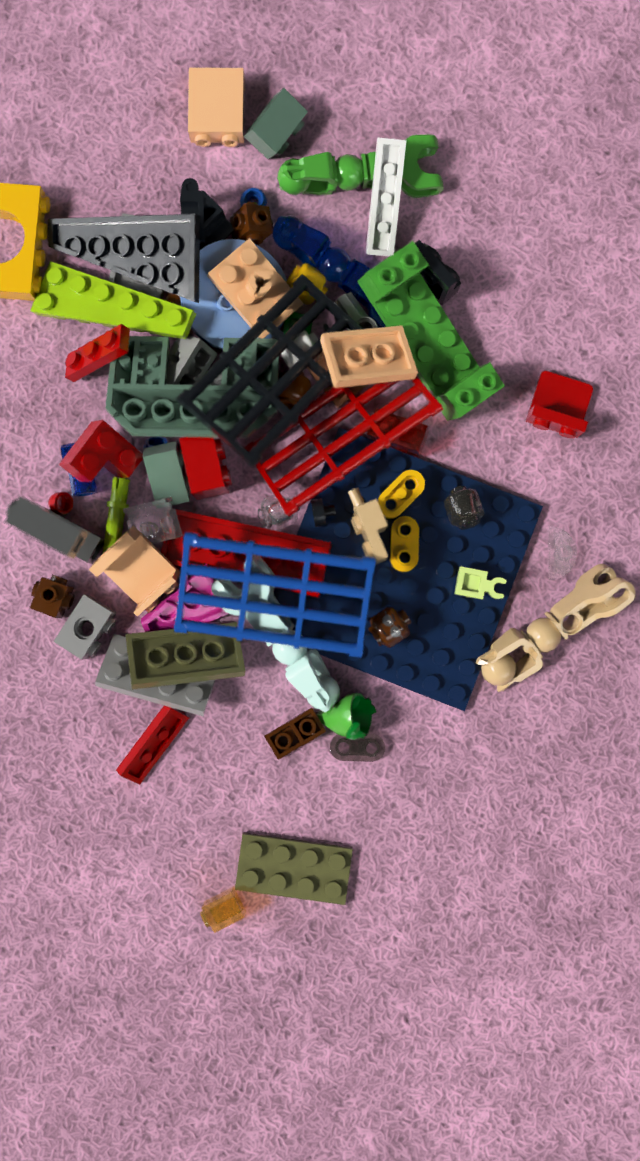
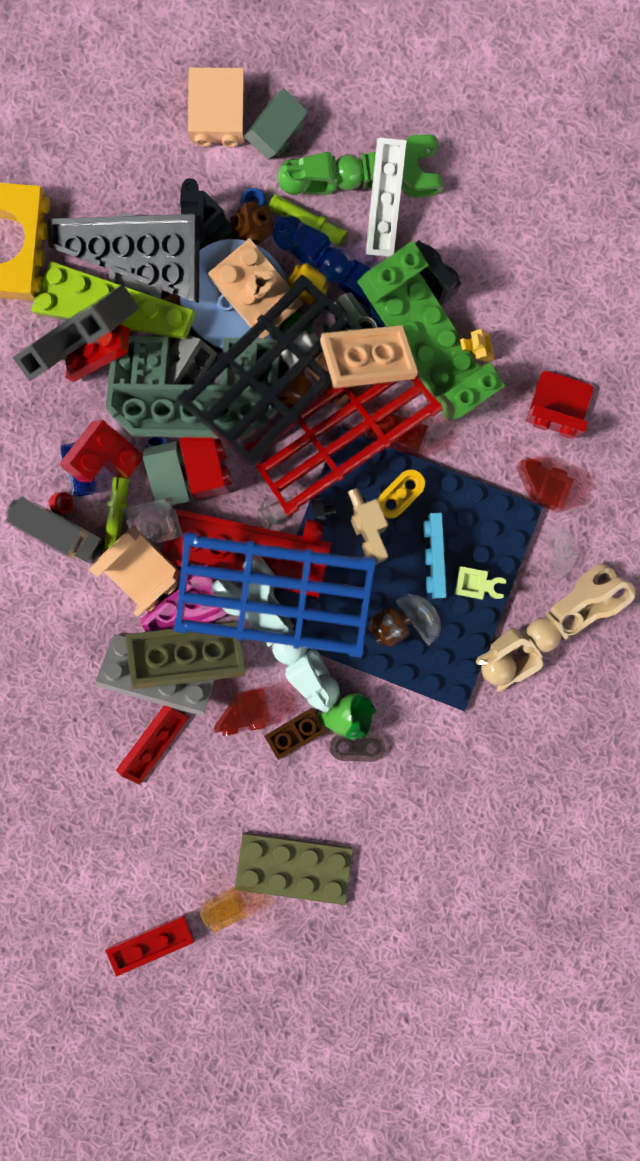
(43, 599): reddish brown brick -> none
(71, 635): light grey brick -> none
(74, 332): none -> dark grey arch
(150, 945): none -> red plate
(245, 710): none -> clear red slope
(284, 208): none -> lime pin
(312, 531): none -> red hinge
(404, 544): yellow plate -> none
(422, 615): none -> clear plate
(435, 556): none -> medium azure plate
(464, 507): clear smoke head -> none
(479, 345): none -> yellow plate
(544, 485): none -> clear red slope

